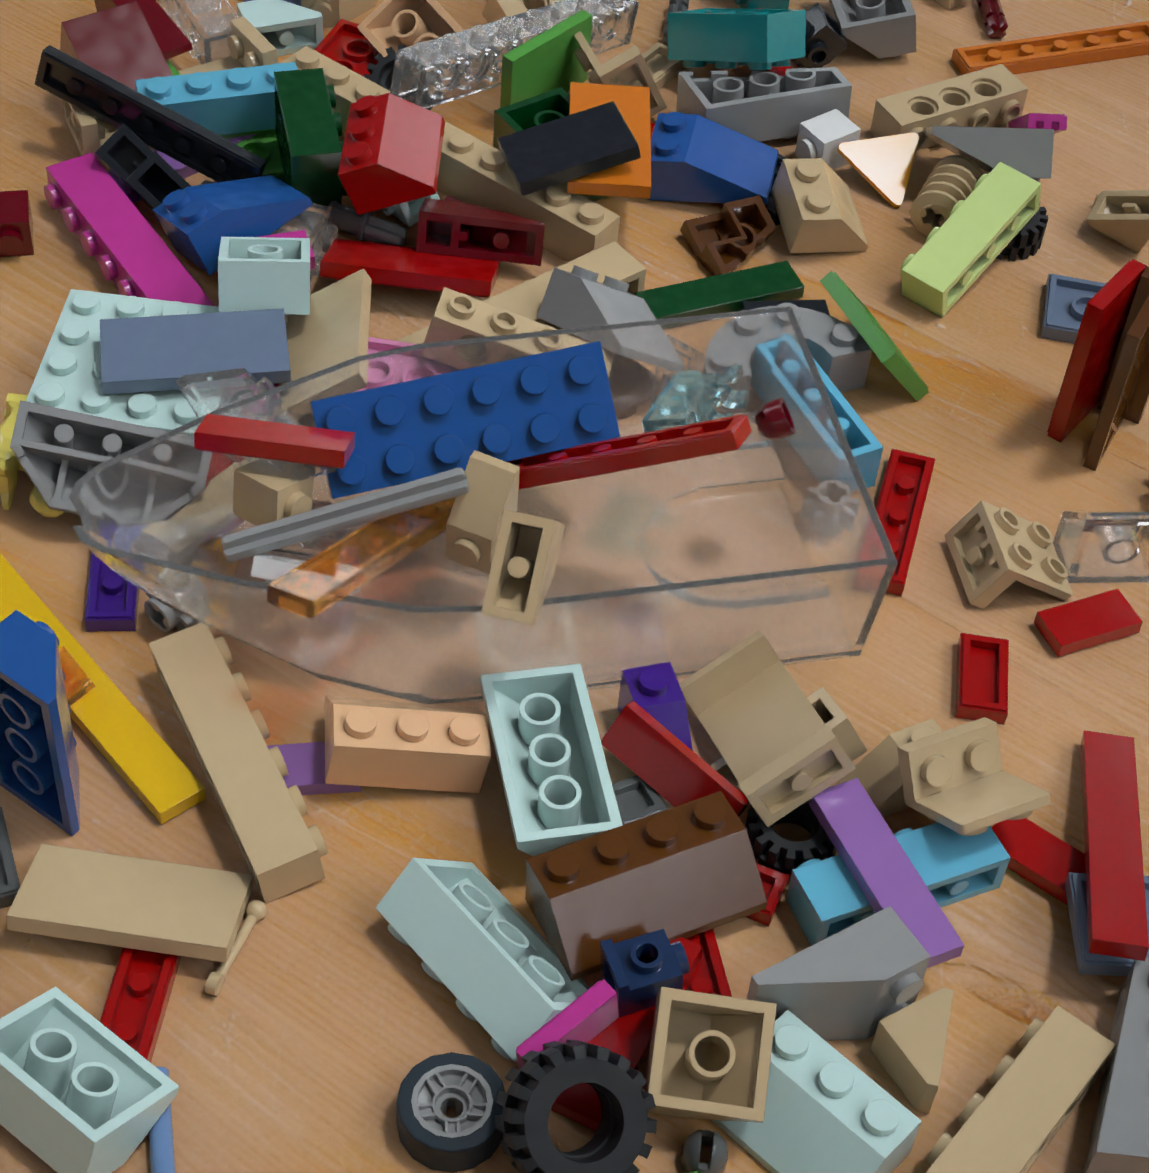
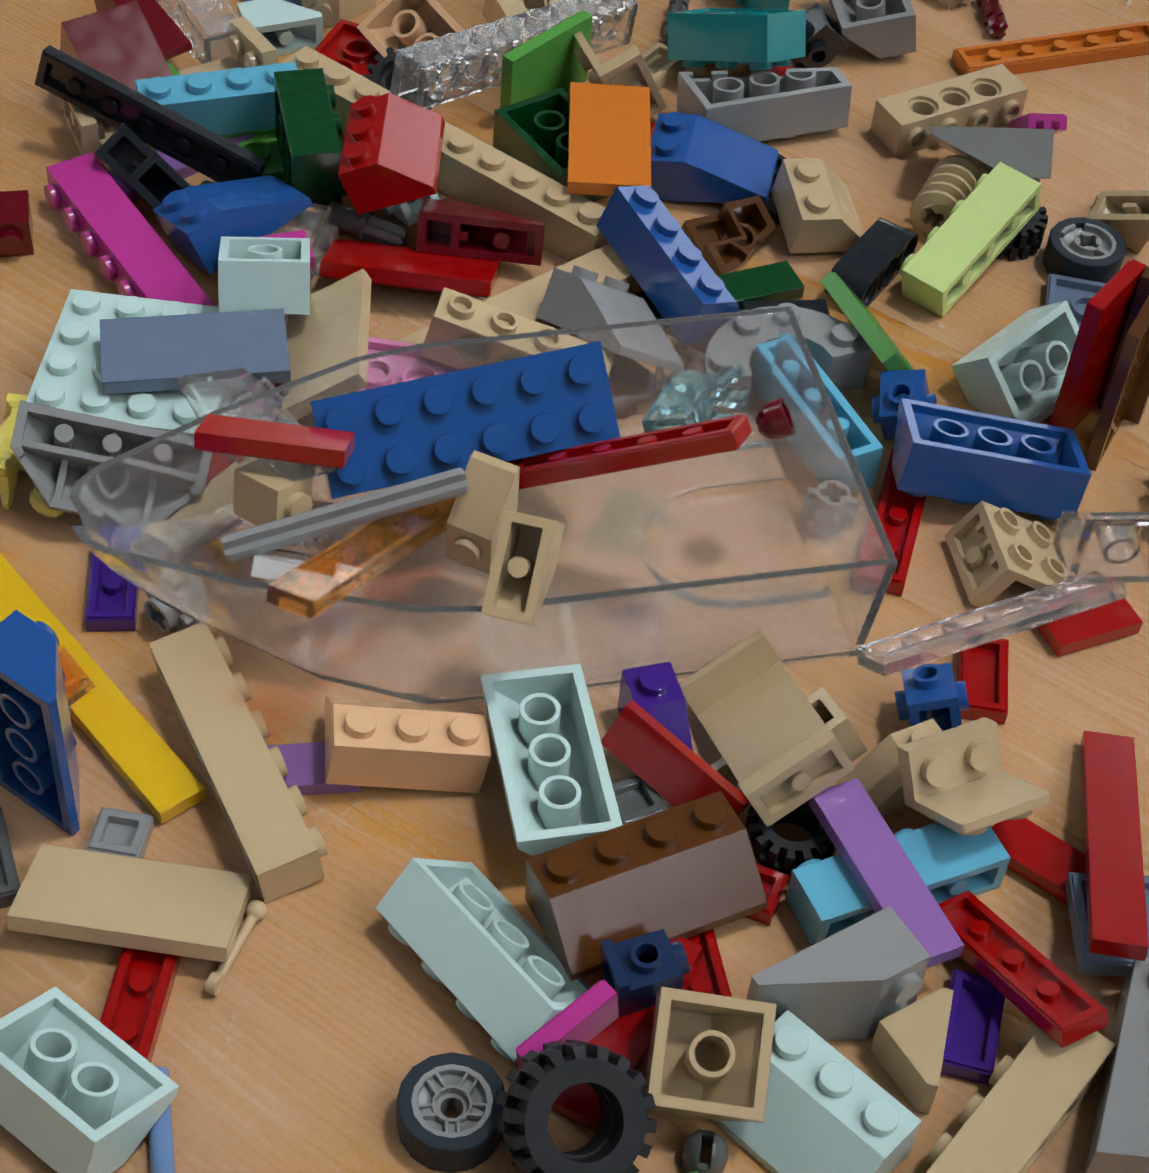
(121, 833): none -> light grey tile
(568, 148): black tile -> none
(662, 255): none -> blue slope
(823, 134): white brick -> none
(875, 259): none -> black beam
(883, 163): piece -> none
(893, 387): none -> blue brick
(932, 694): none -> blue brick
(972, 1028): none -> dark purple tile
(987, 459): none -> blue slope
(989, 623): none -> clear tile
(1021, 365): none -> light aqua slope
(1023, 972): none -> red tile
(1084, 250): none -> black wheel

